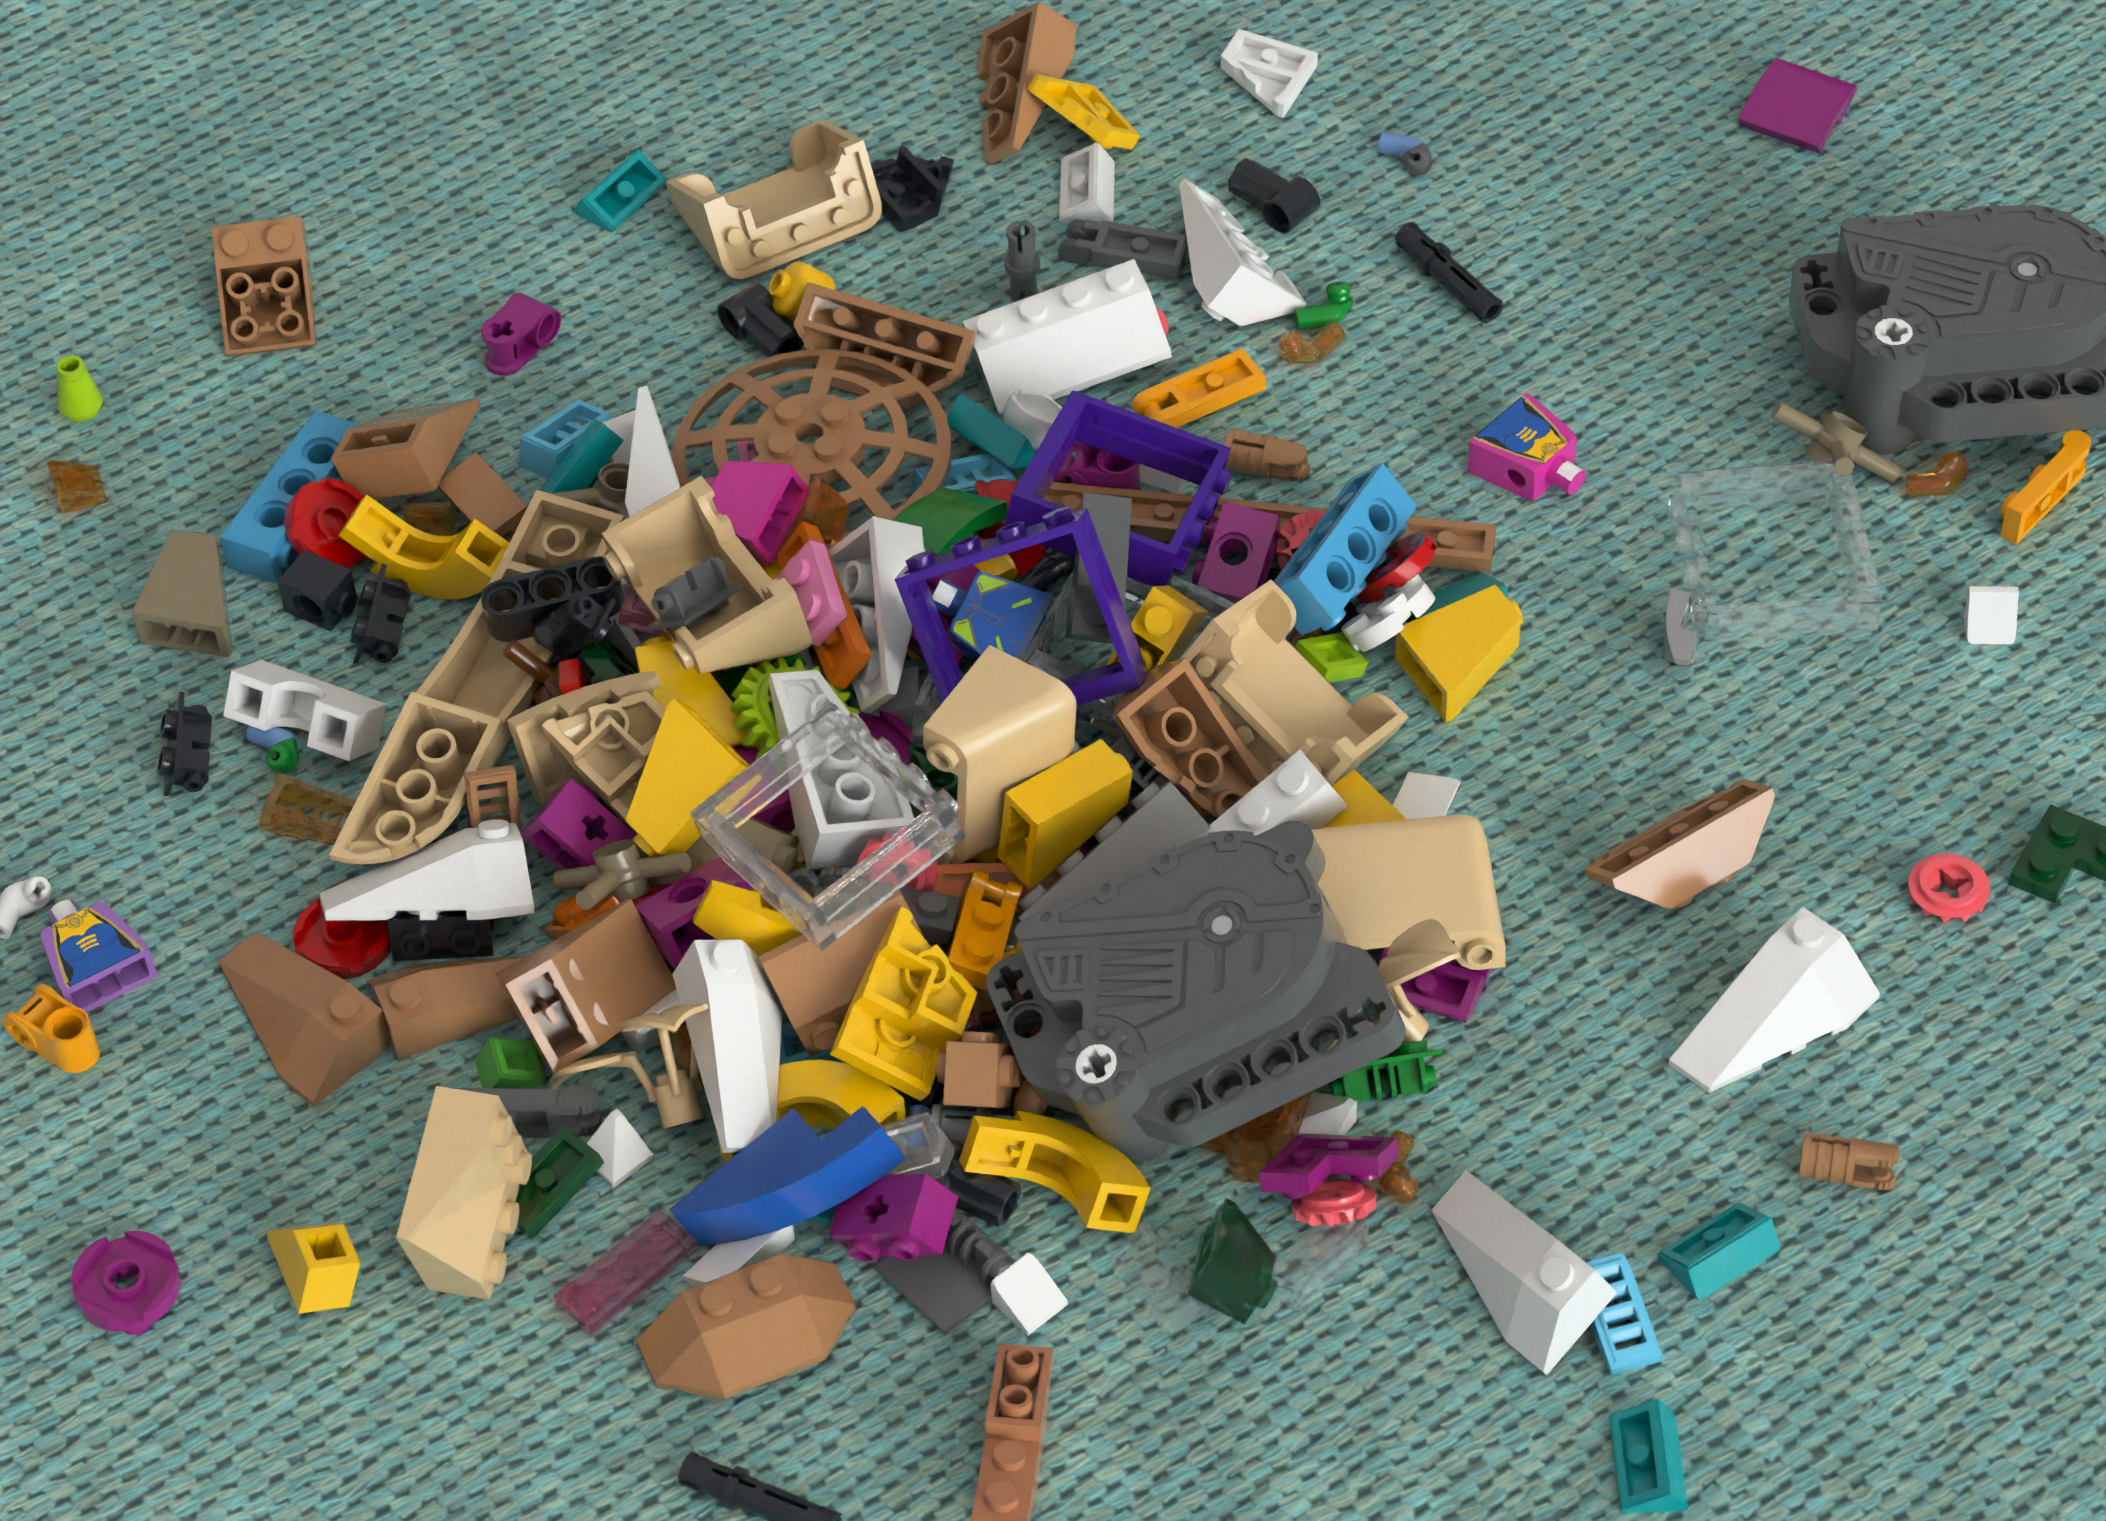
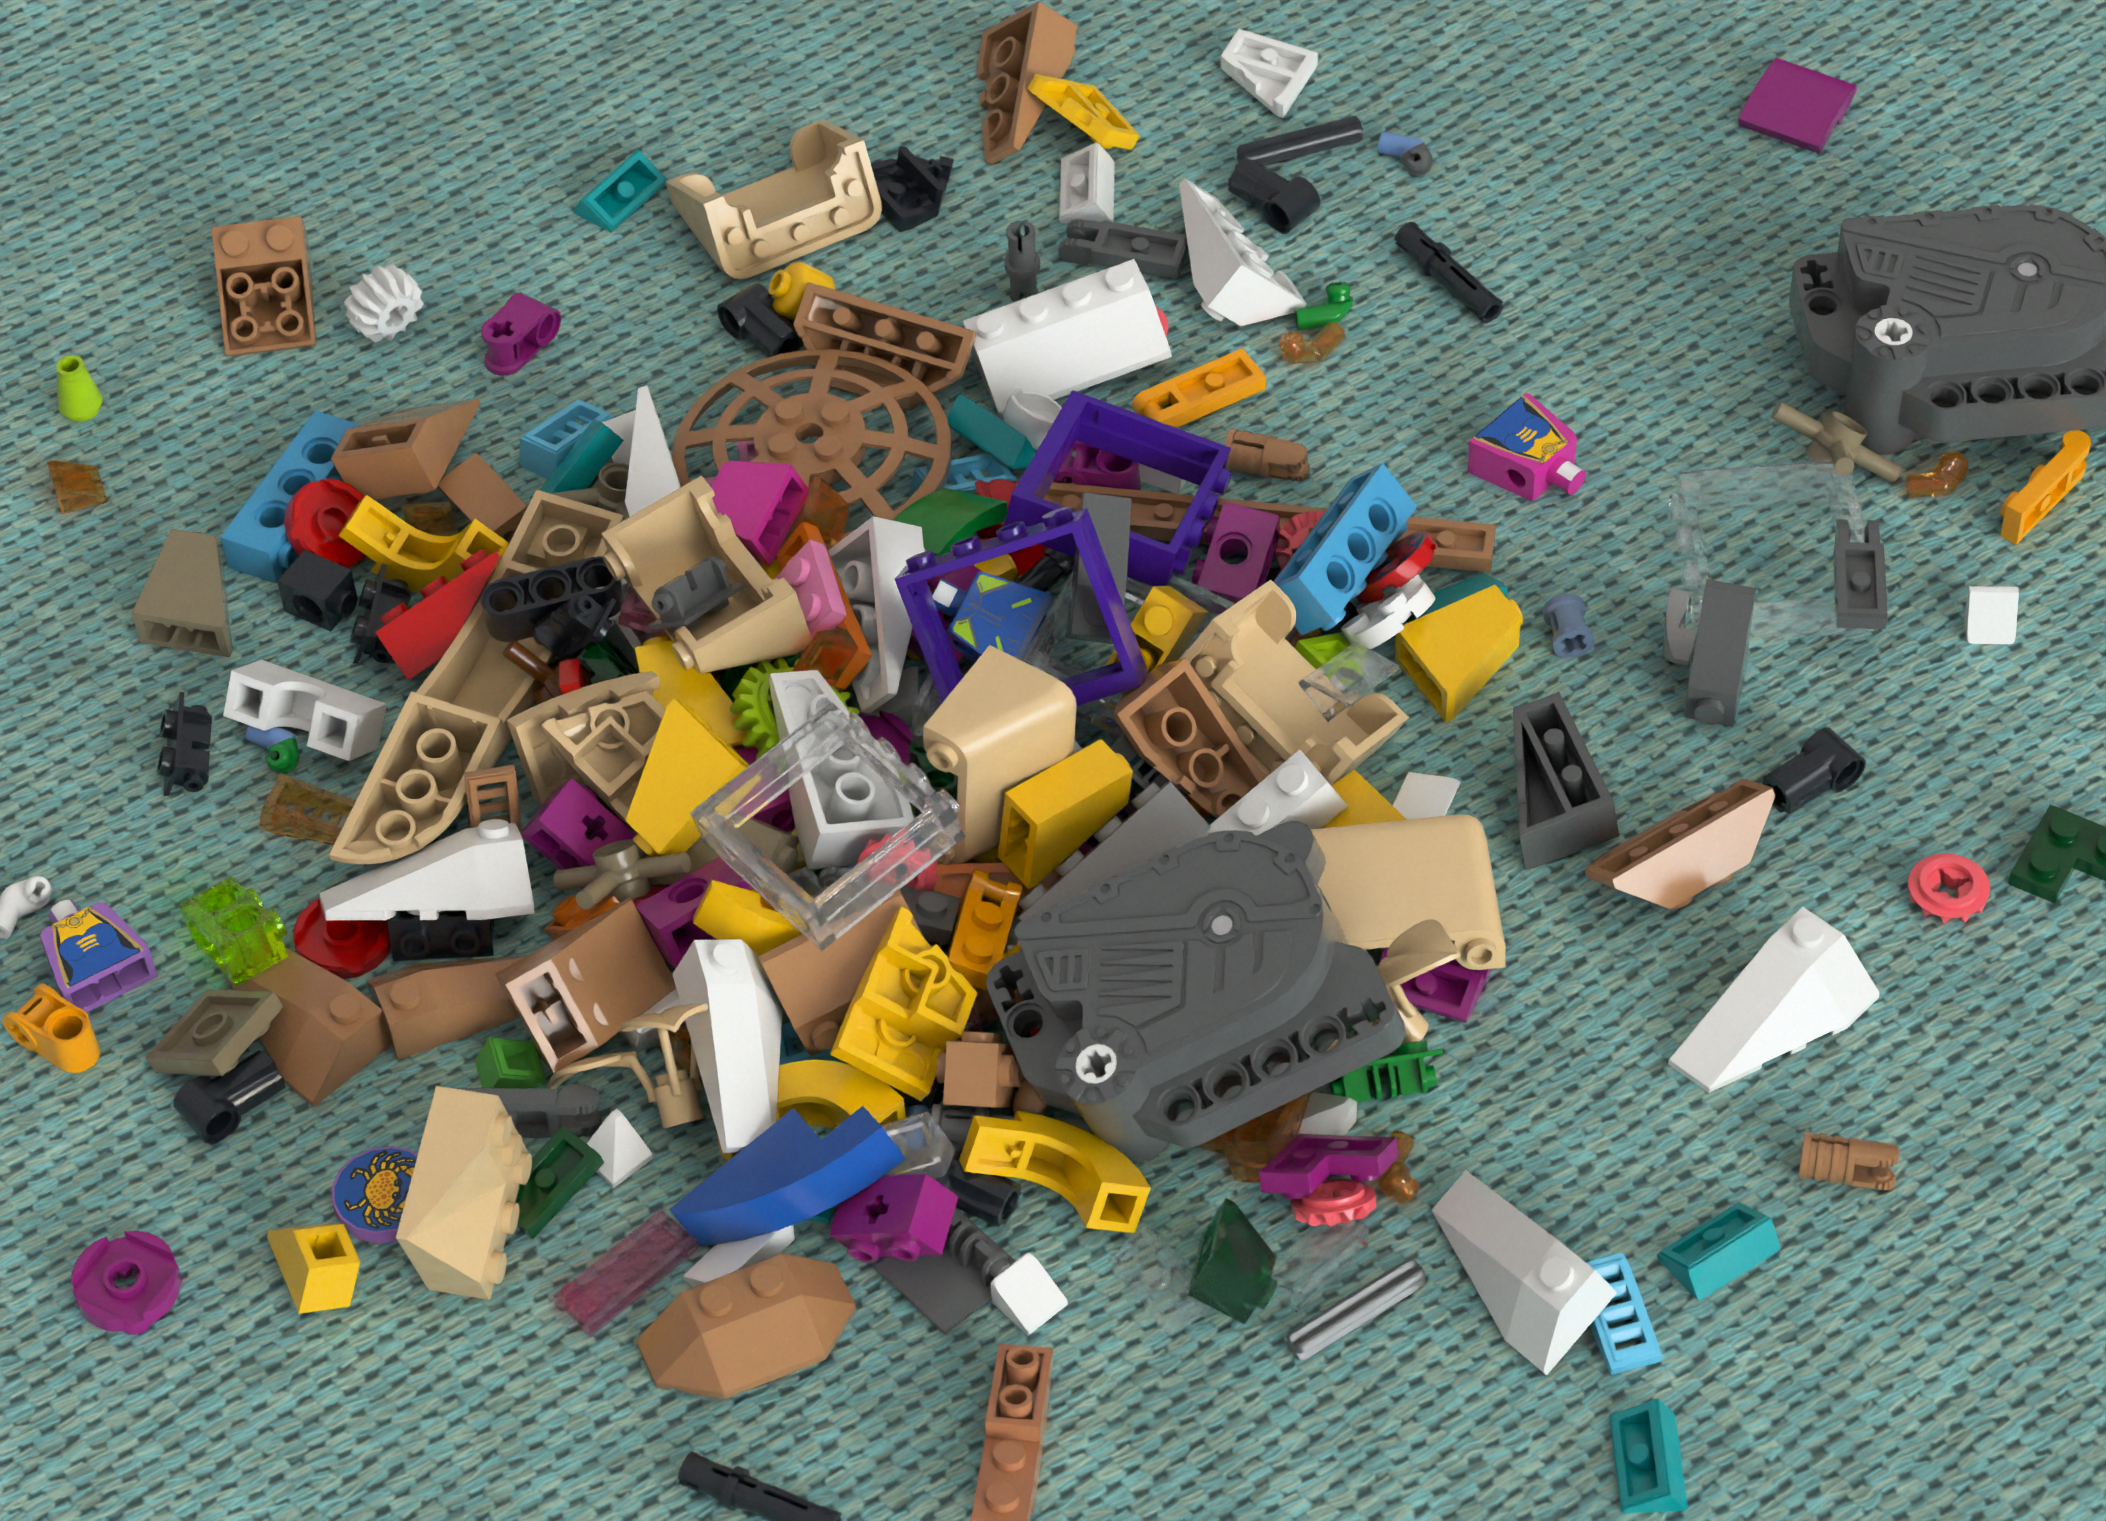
(215, 1032): none -> dark tan plate
(216, 1104): none -> black piece
(235, 930): none -> clear neon green brick
(373, 1192): none -> tile
(383, 303): none -> white gear
(426, 631): none -> red slope
(829, 654): none -> clear orange slope
(1302, 141): none -> black axle
(1346, 679): none -> clear slope
(1355, 1309): none -> axle
(1558, 786): none -> dark grey wedge
(1568, 625): none -> sand blue bush
(1720, 653): none -> dark grey slope
(1821, 765): none -> black piece
(1859, 578): none -> dark grey hinge

